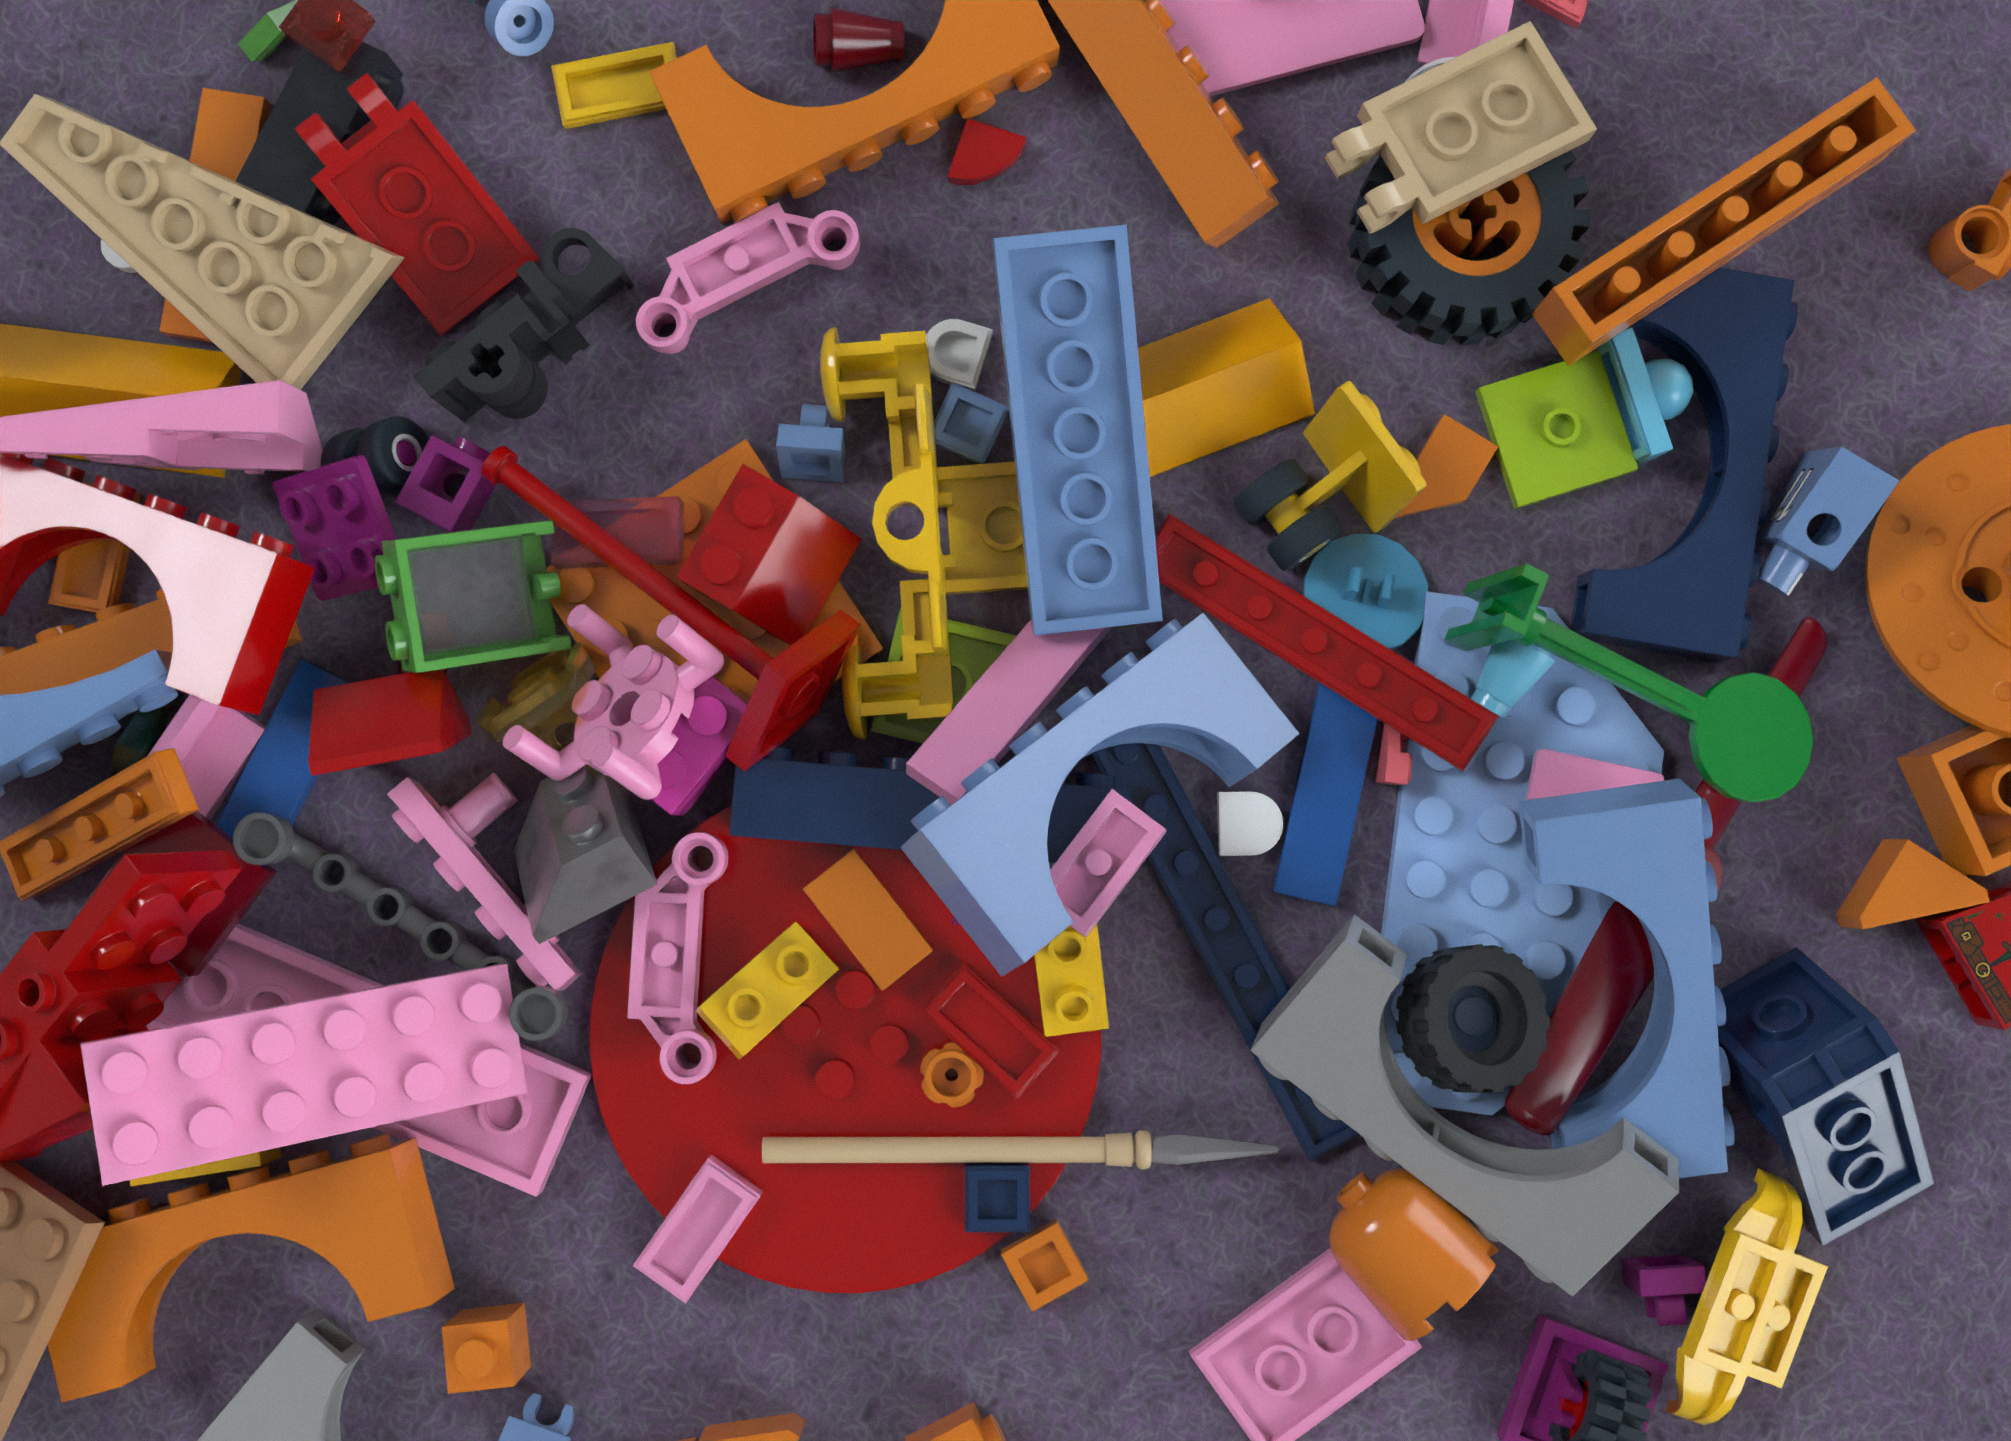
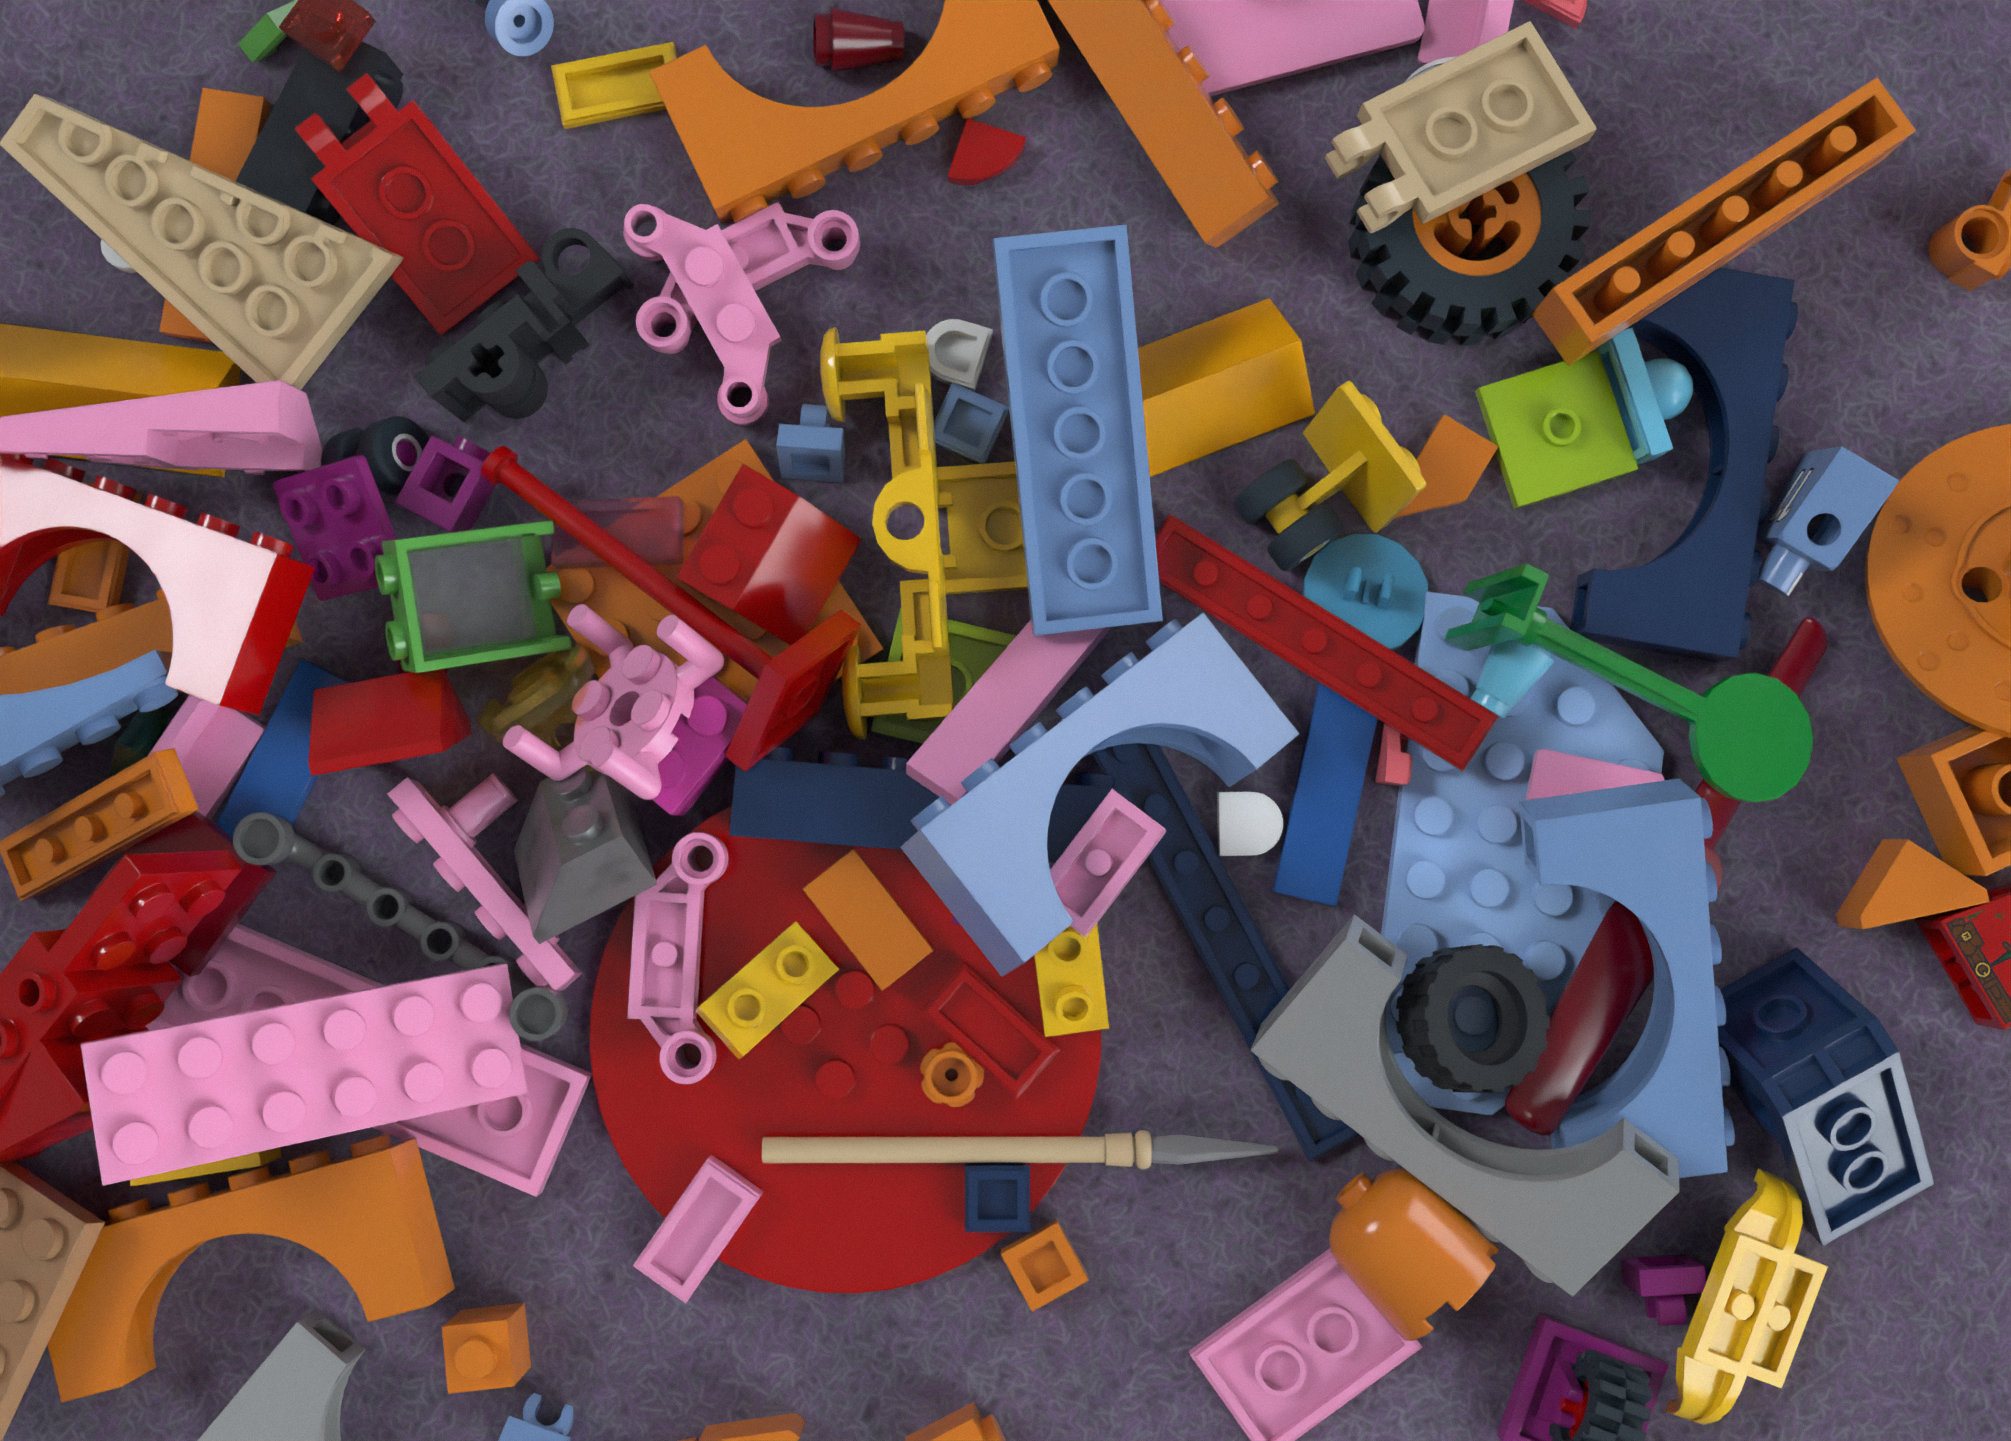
(718, 297): none -> bright pink plate

